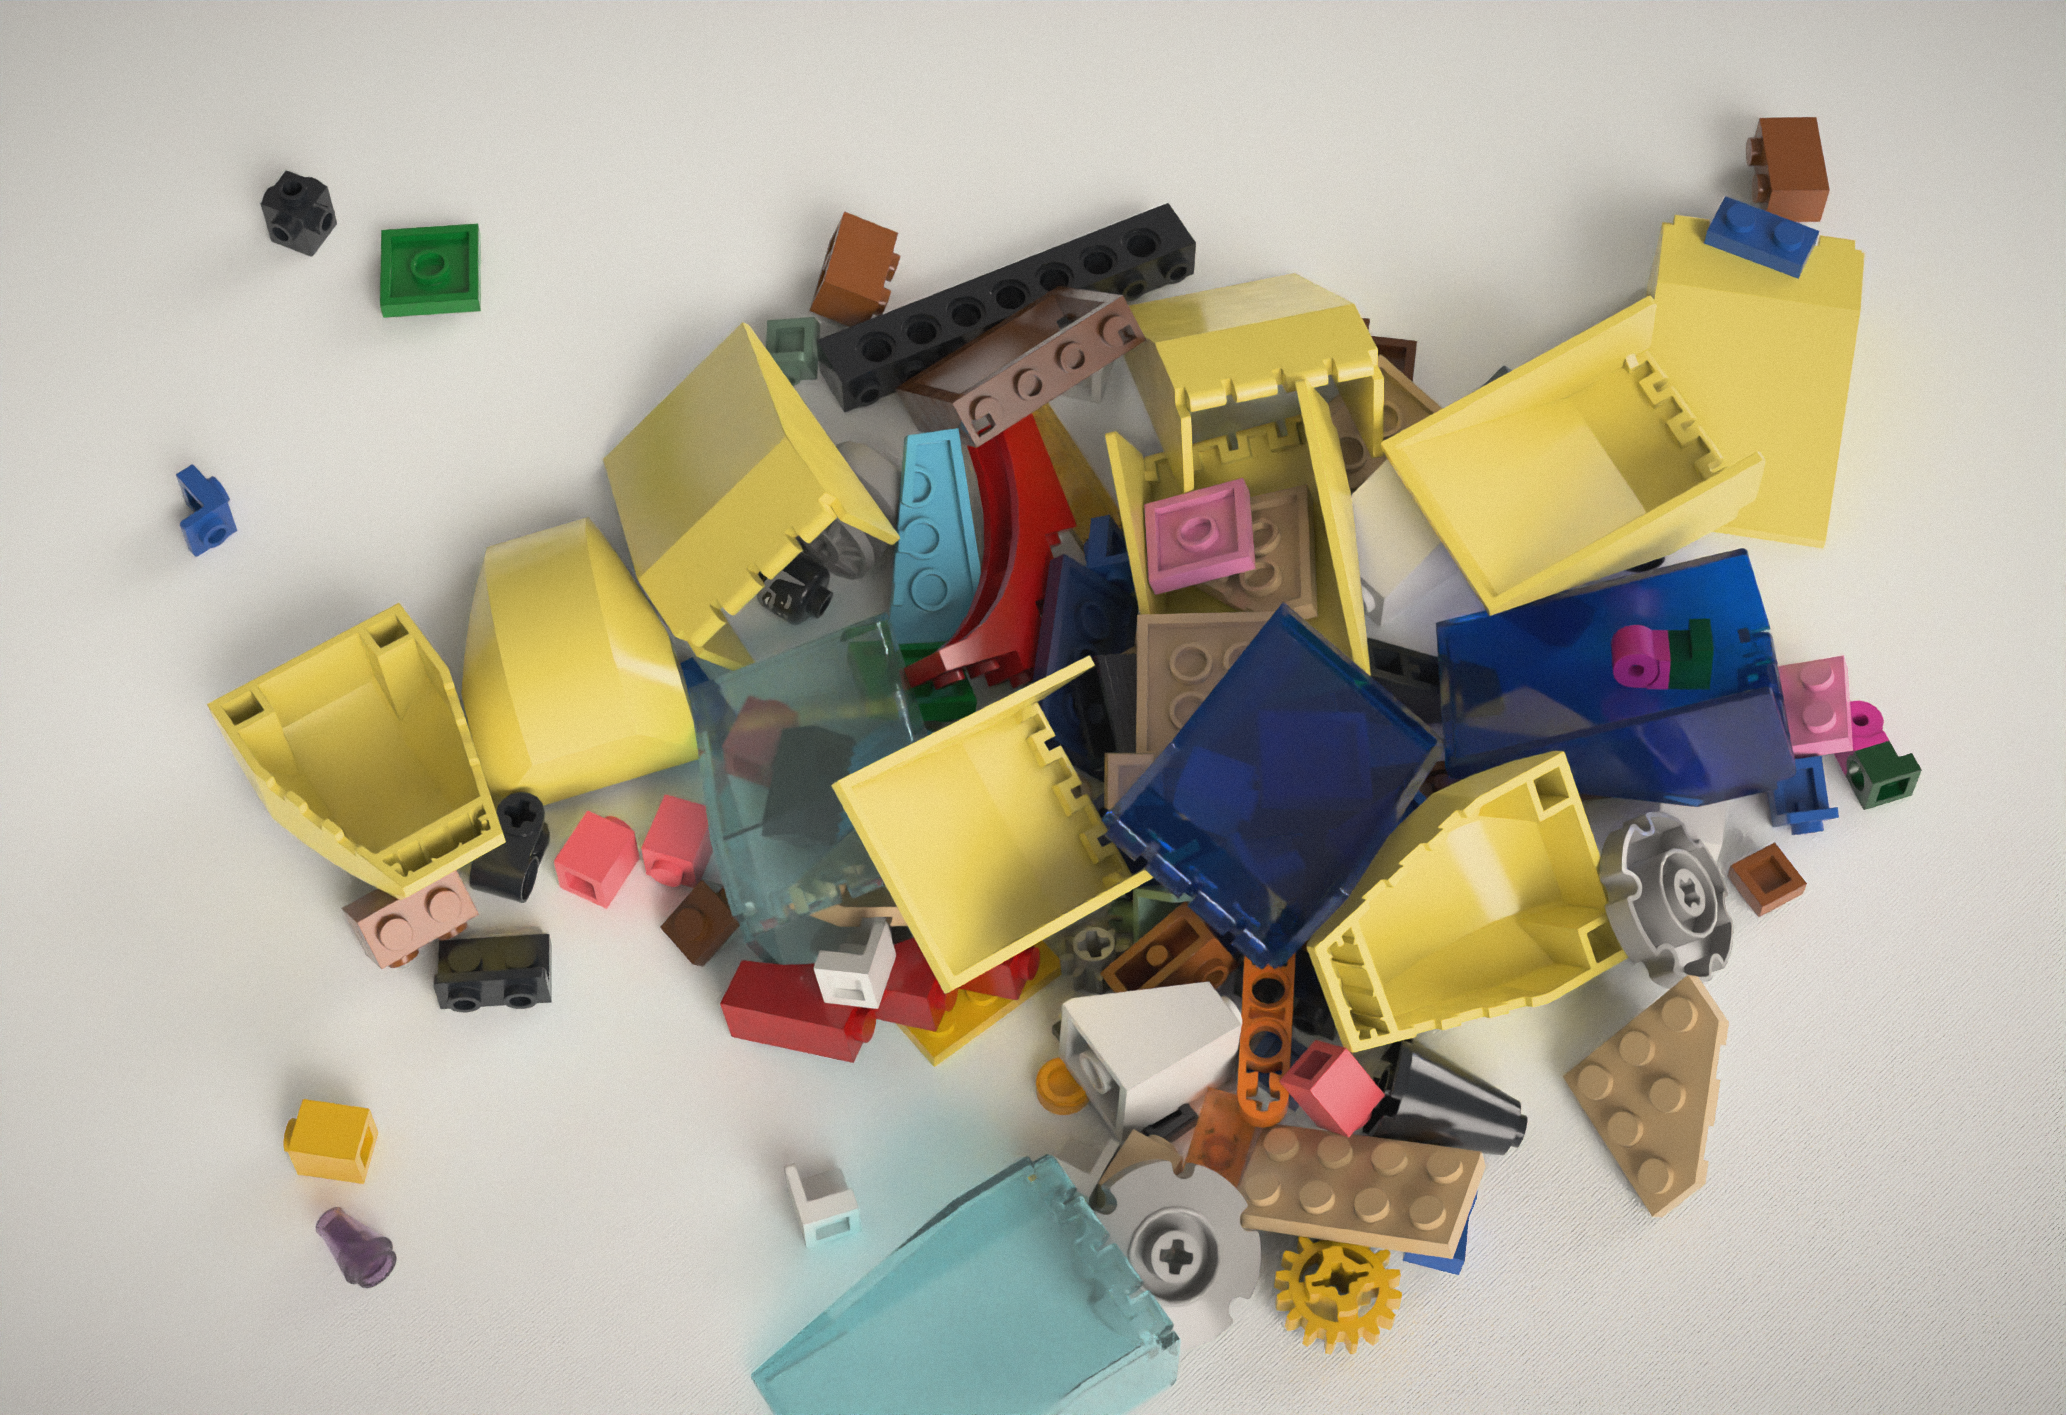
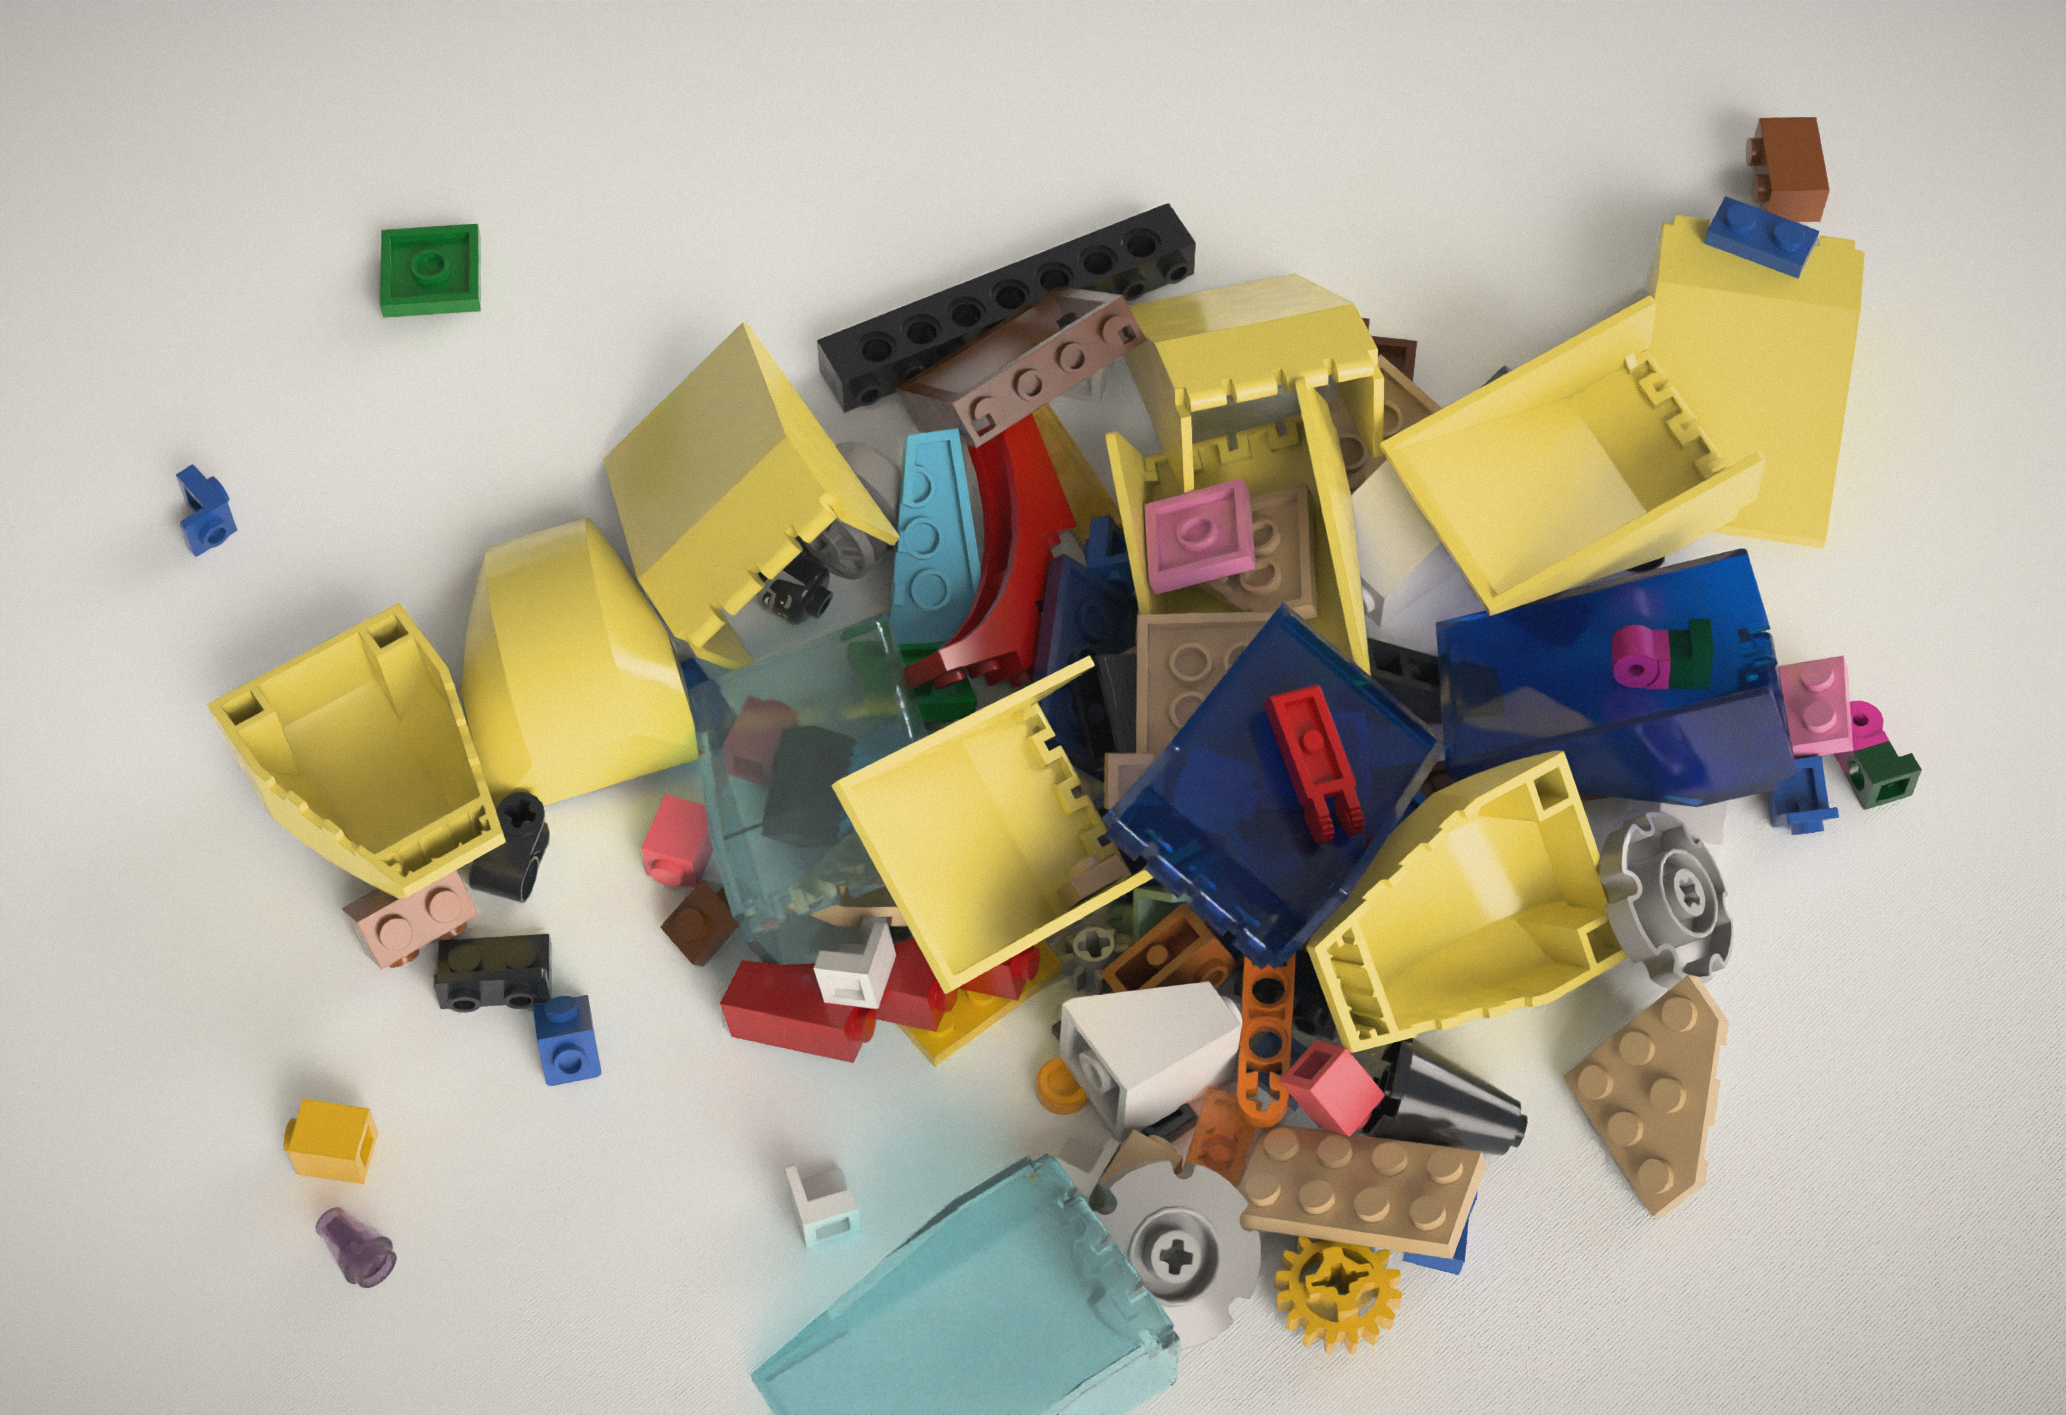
(298, 213): black brick -> none
(566, 1040): none -> blue bracket
(597, 858): coral brick -> none
(794, 347): sand green bracket -> none
(855, 271): dark orange brick -> none
(1090, 878): none -> tan plate
(1315, 761): none -> red hinge
(1766, 879): dark orange plate -> none

